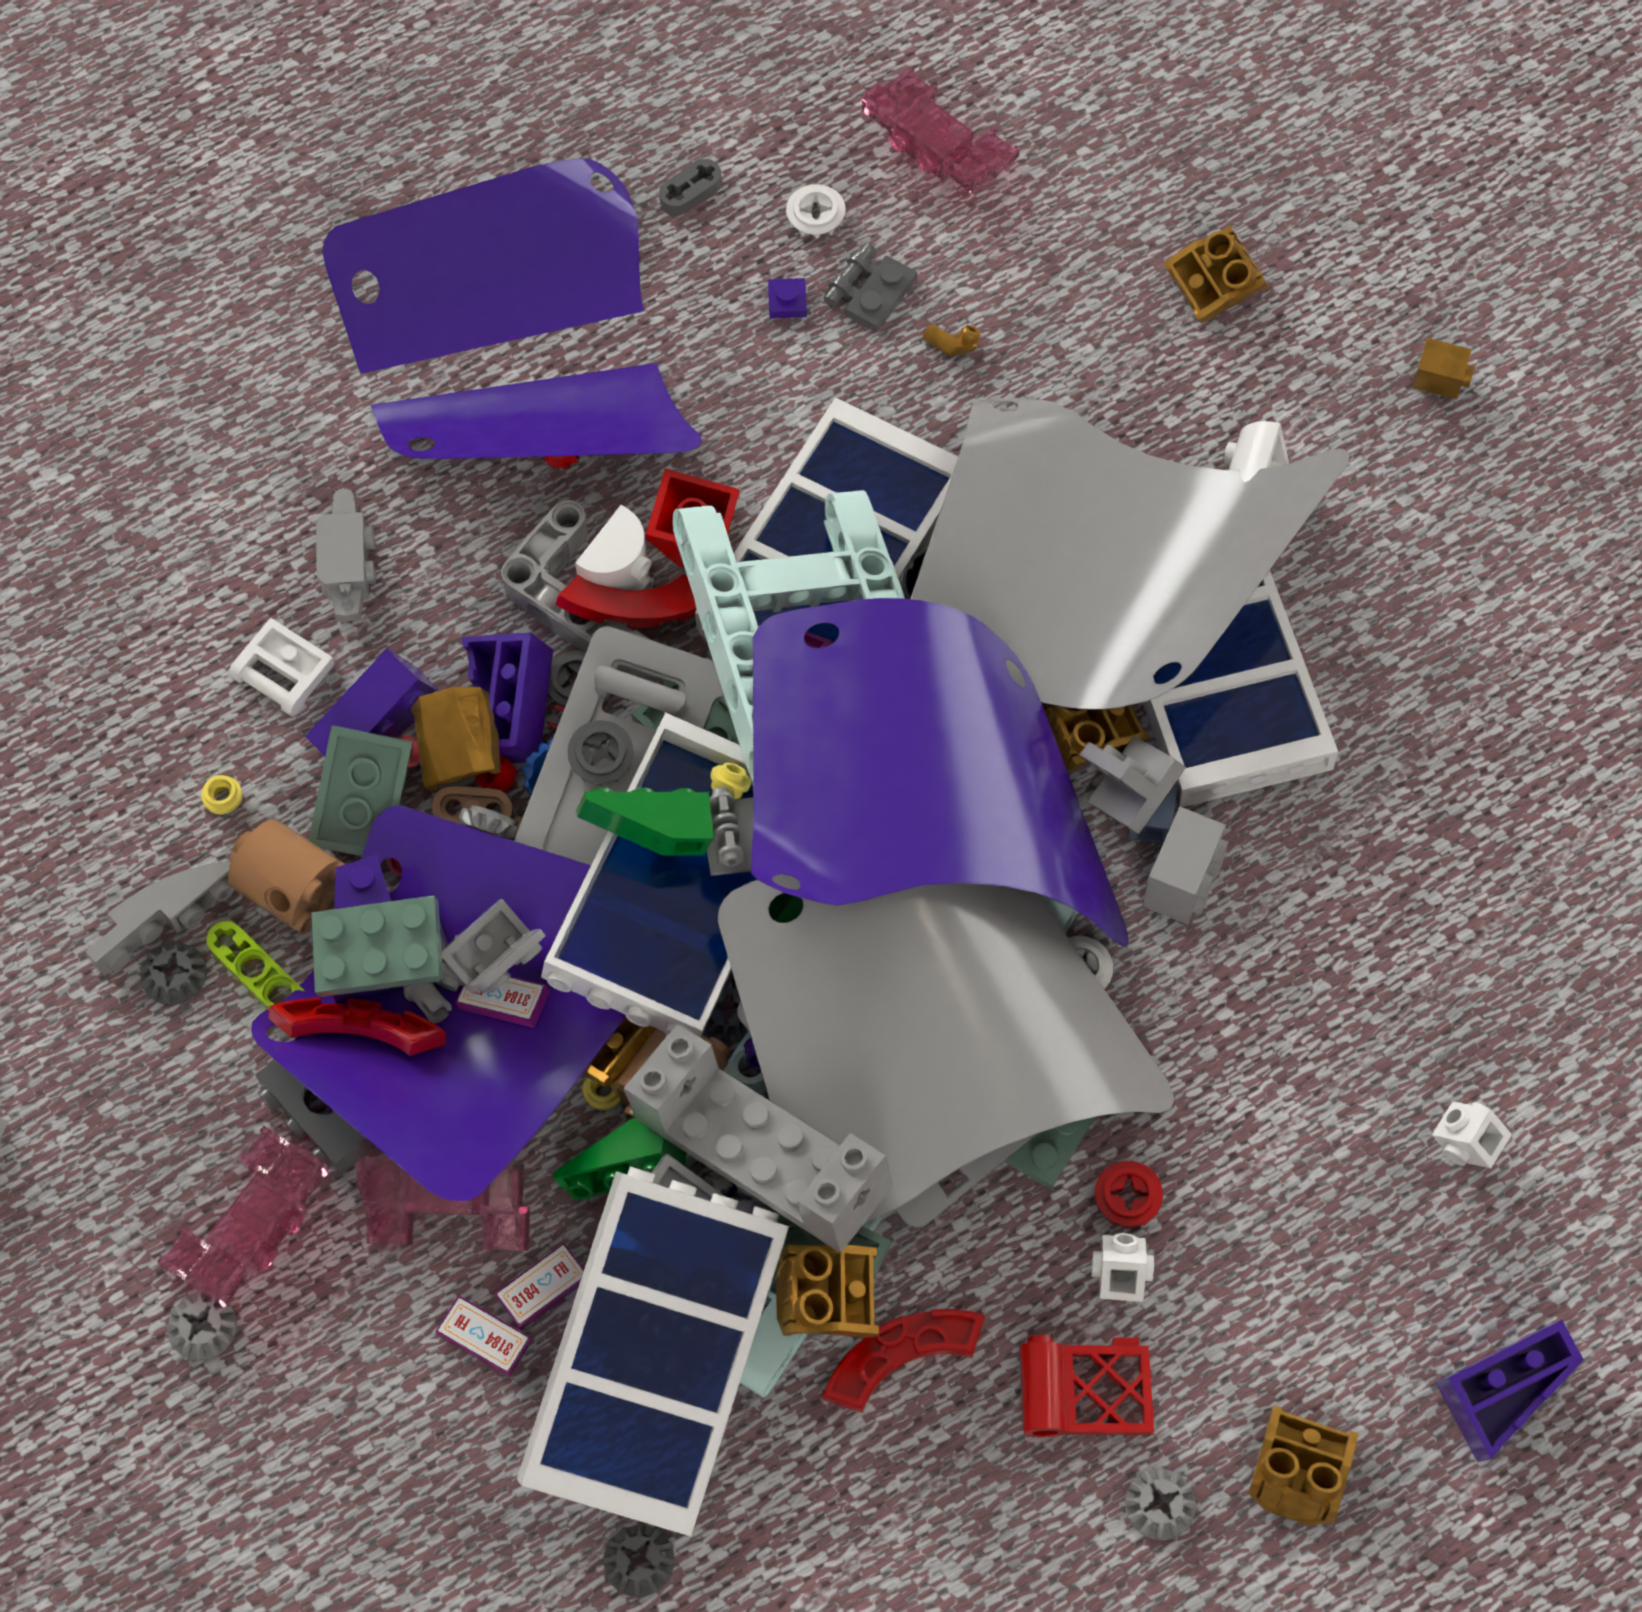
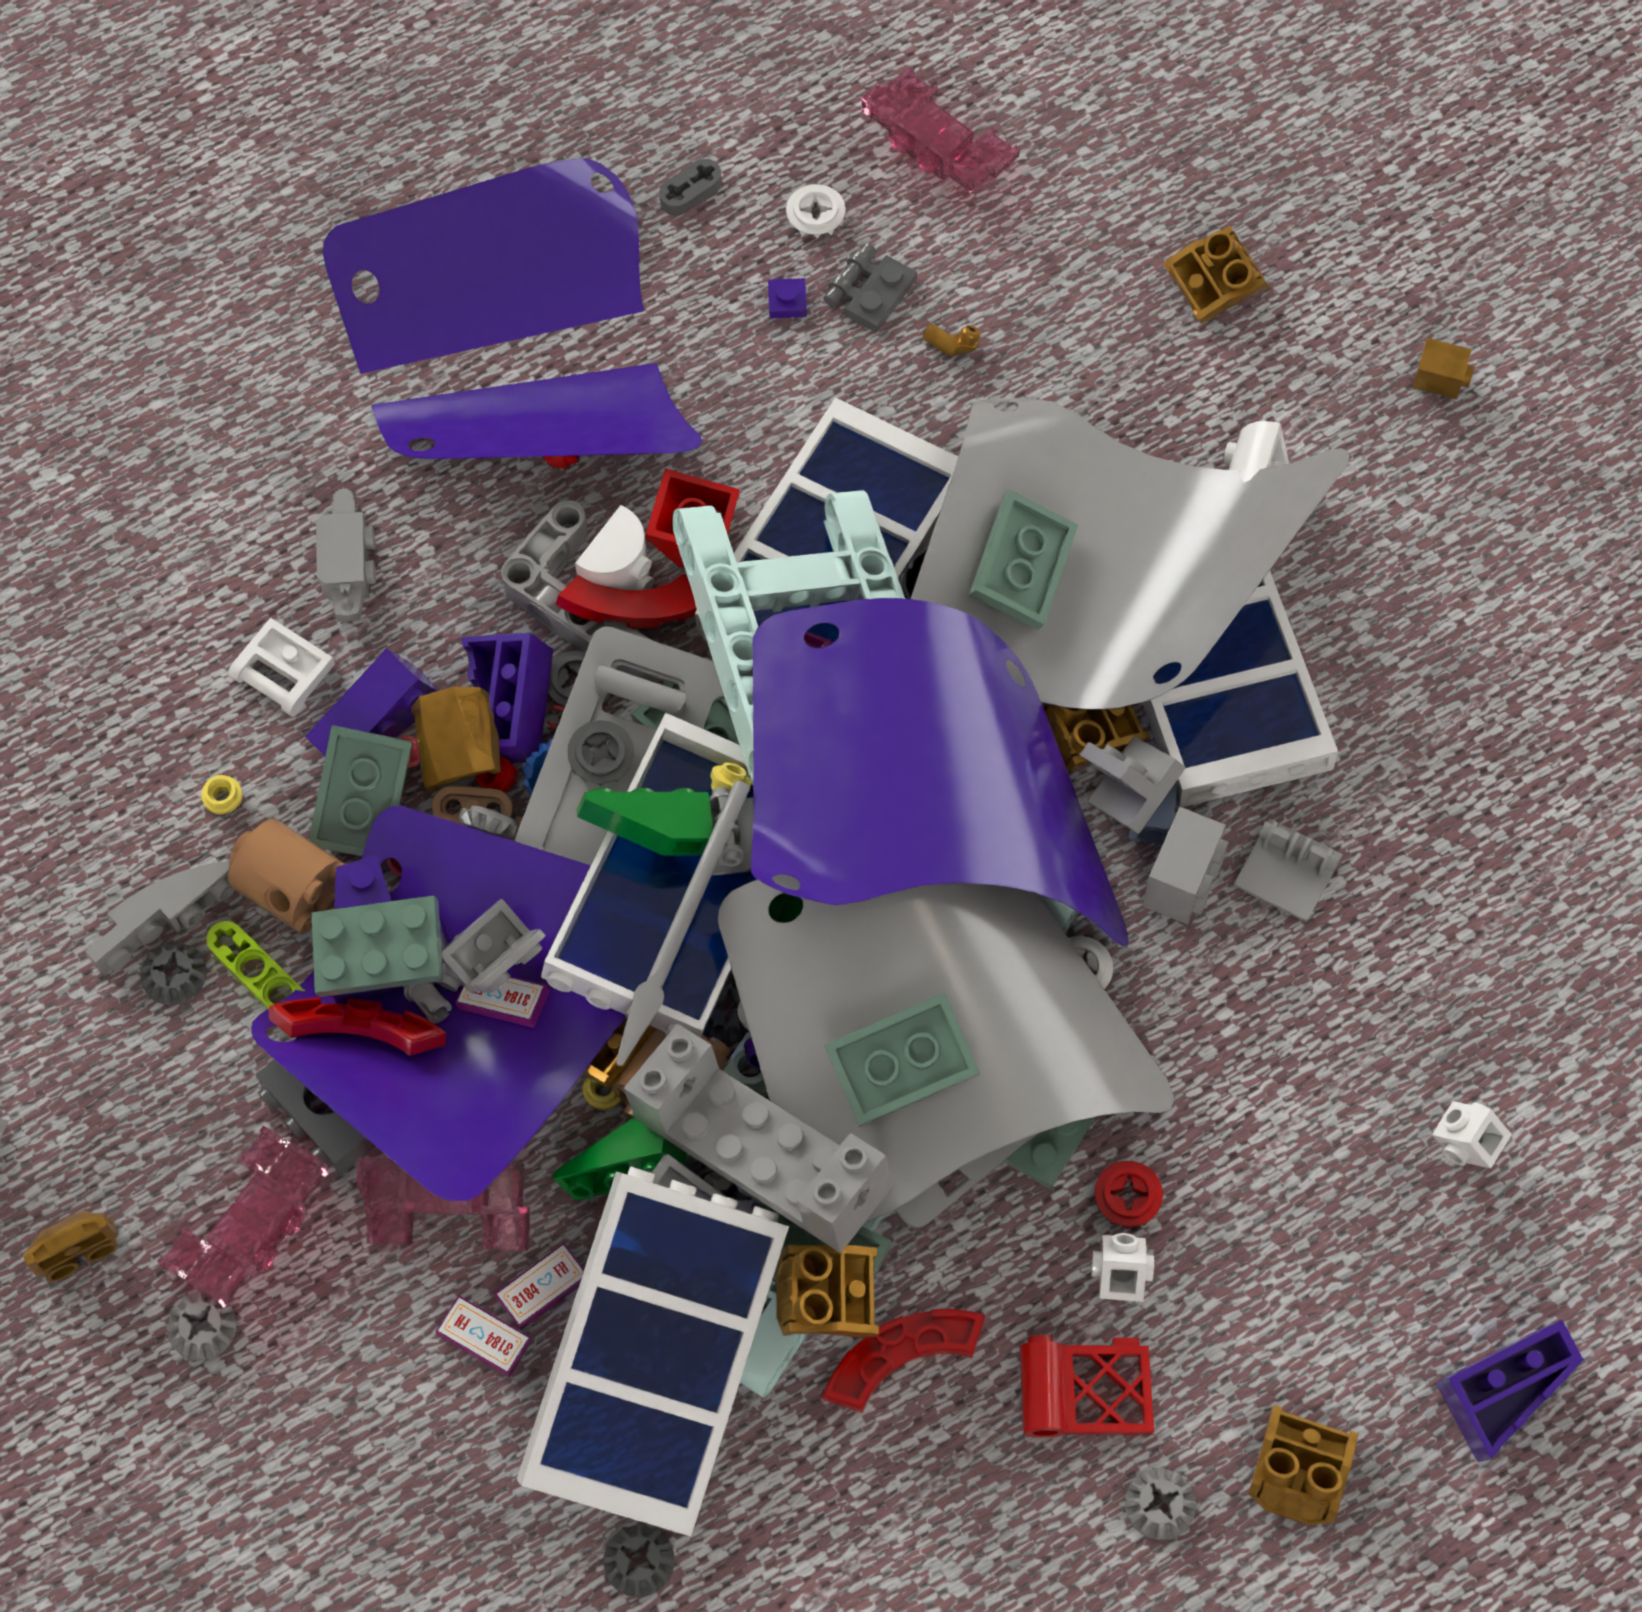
(56, 1247): none -> pearl gold slope
(649, 994): none -> light grey piece
(902, 1059): none -> sand green plate
(1023, 560): none -> sand green plate
(1288, 870): none -> light grey hinge

